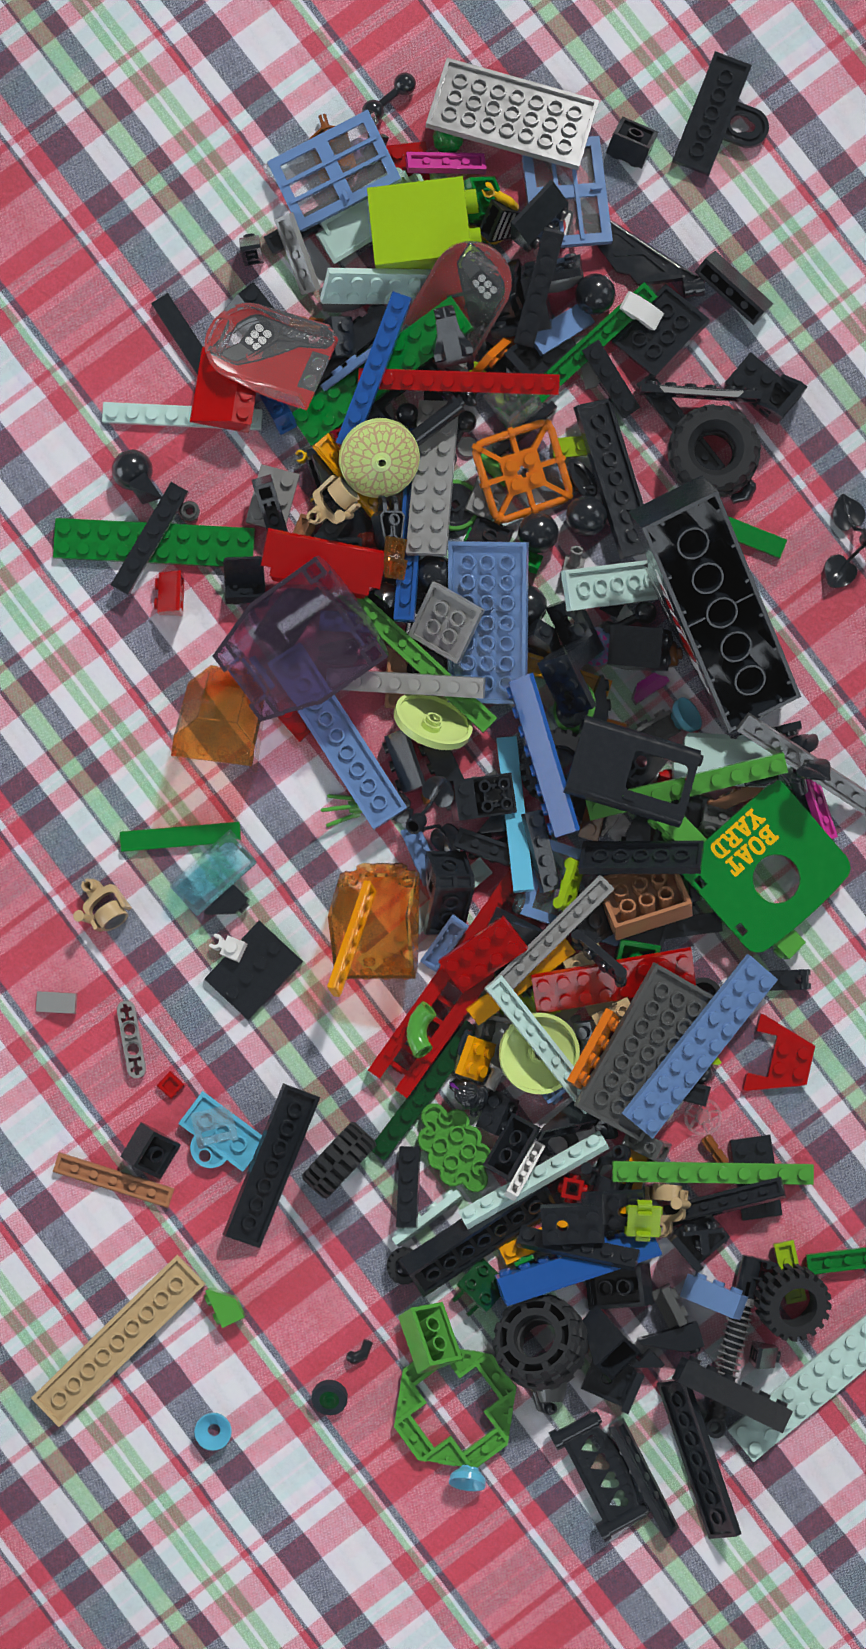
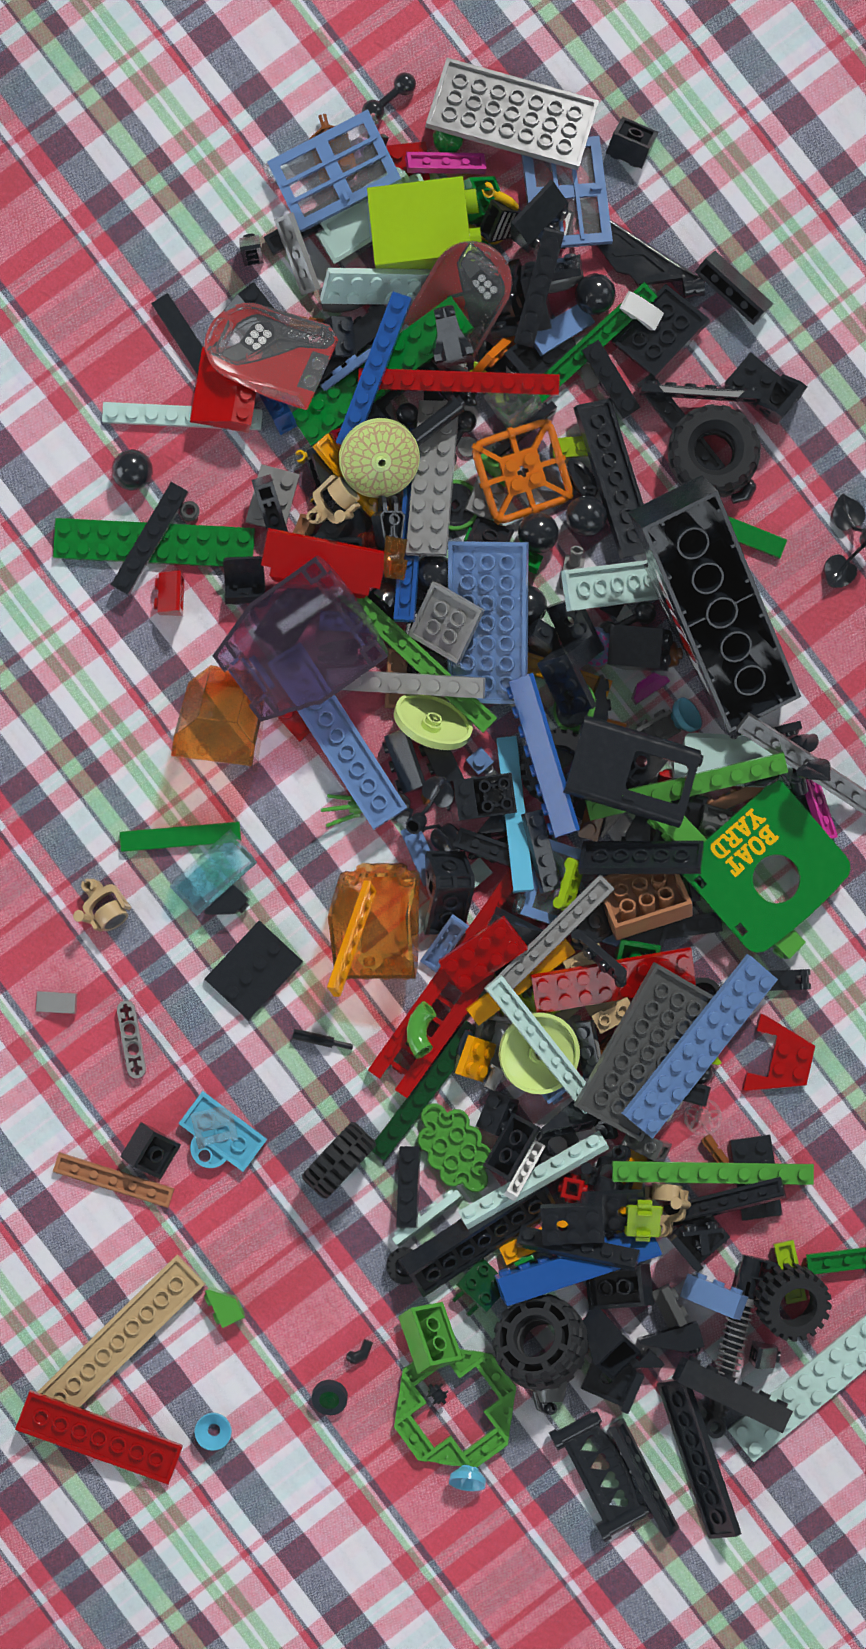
(98, 1437): none -> red plate
(144, 489): black slope -> none
(170, 1084): red tile -> none
(230, 948): white plate -> none
(271, 1165): black plate -> none
(319, 1039): none -> black axle
(437, 1394): none -> black wheel
(469, 1095): black hair -> none
(479, 761): none -> medium blue plate
(596, 1044): orange plate -> none
(712, 115): black plate -> none

